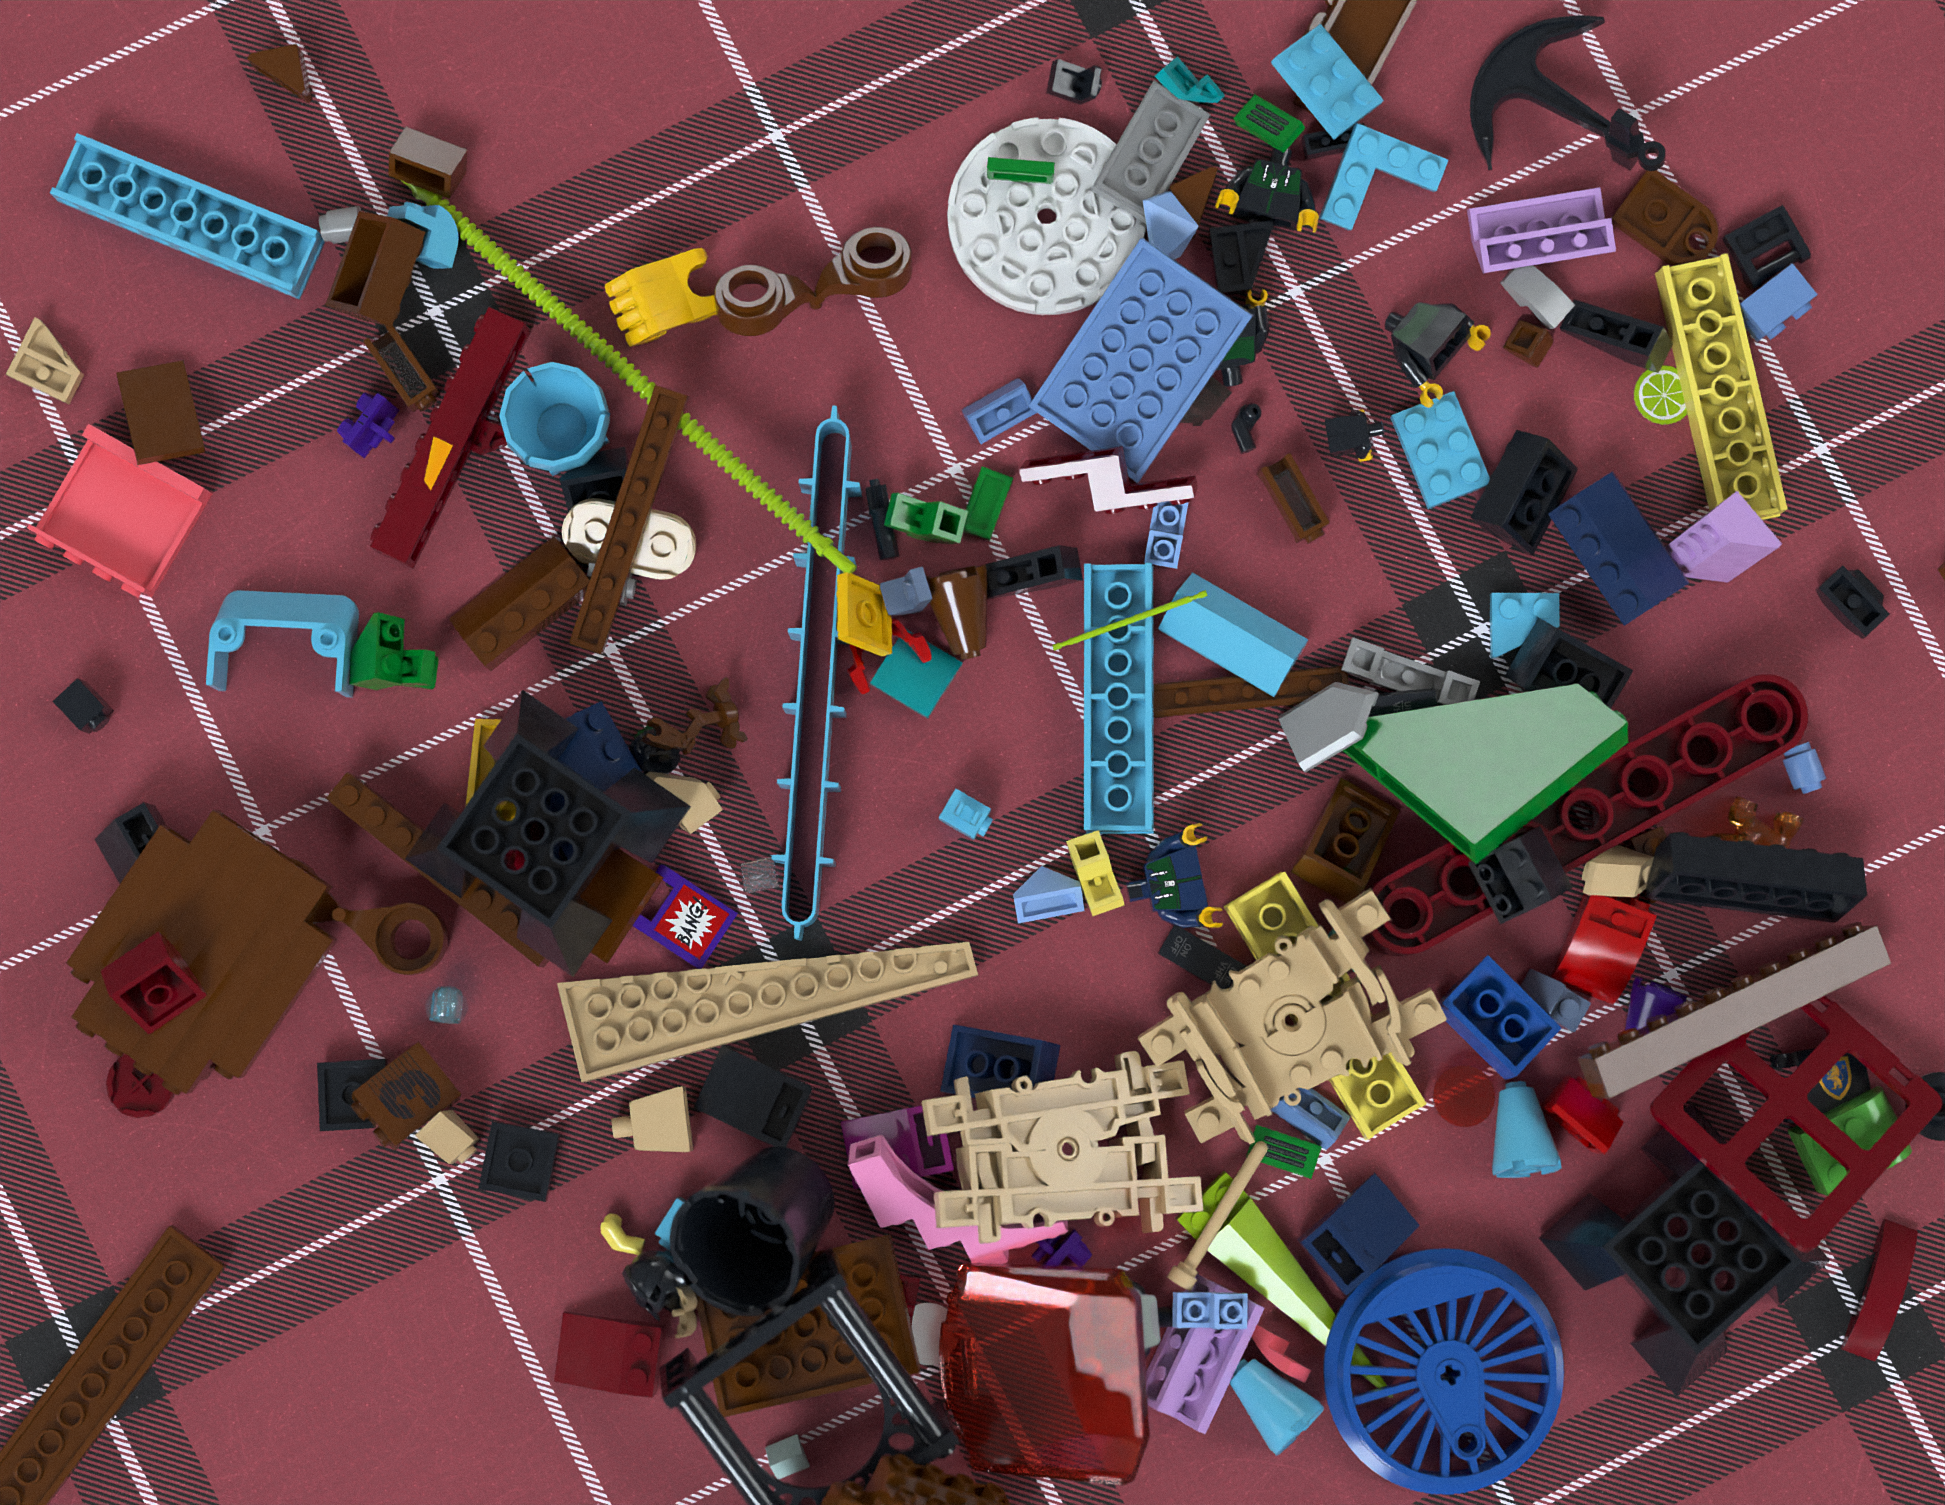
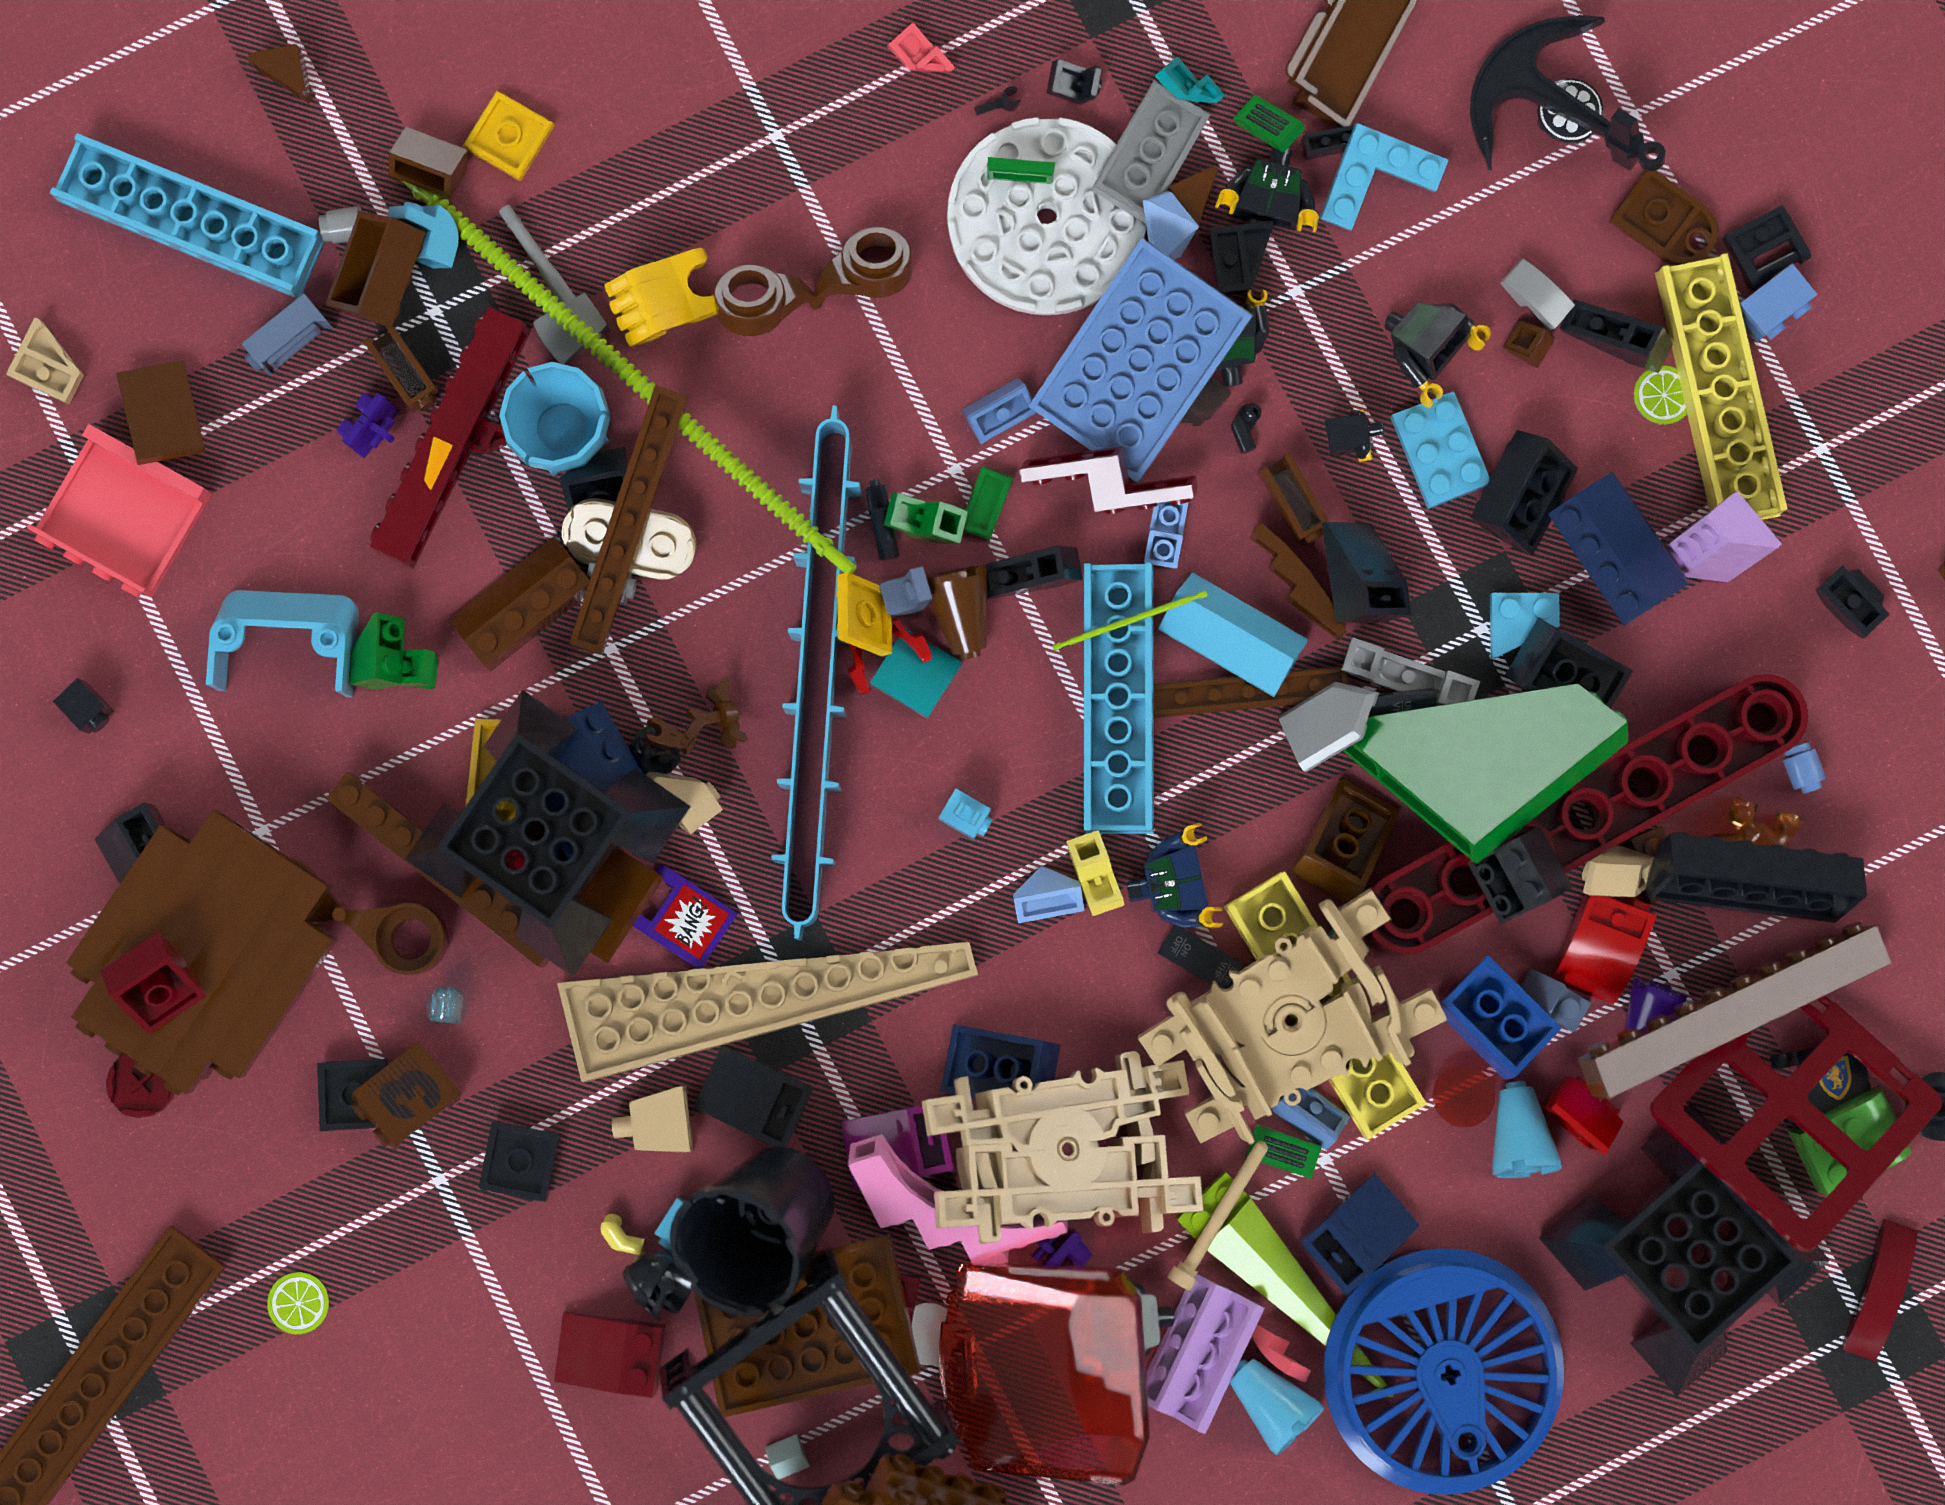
(284, 335): none -> sand blue window
(298, 1303): none -> lime sticker
(449, 1137): tan slope -> none
(508, 135): none -> yellow tile
(553, 336): none -> light grey piece
(686, 1313): tan piece -> none
(759, 875): clear slope -> none
(918, 53): none -> coral slope
(1000, 102): none -> black hand
(1210, 1310): light blue slope -> none
(1307, 593): none -> reddish brown slope
(1327, 81): medium azure plate -> none
(1363, 575): none -> black slope
(1540, 230): lavender slope -> none
(1563, 129): none -> black dish

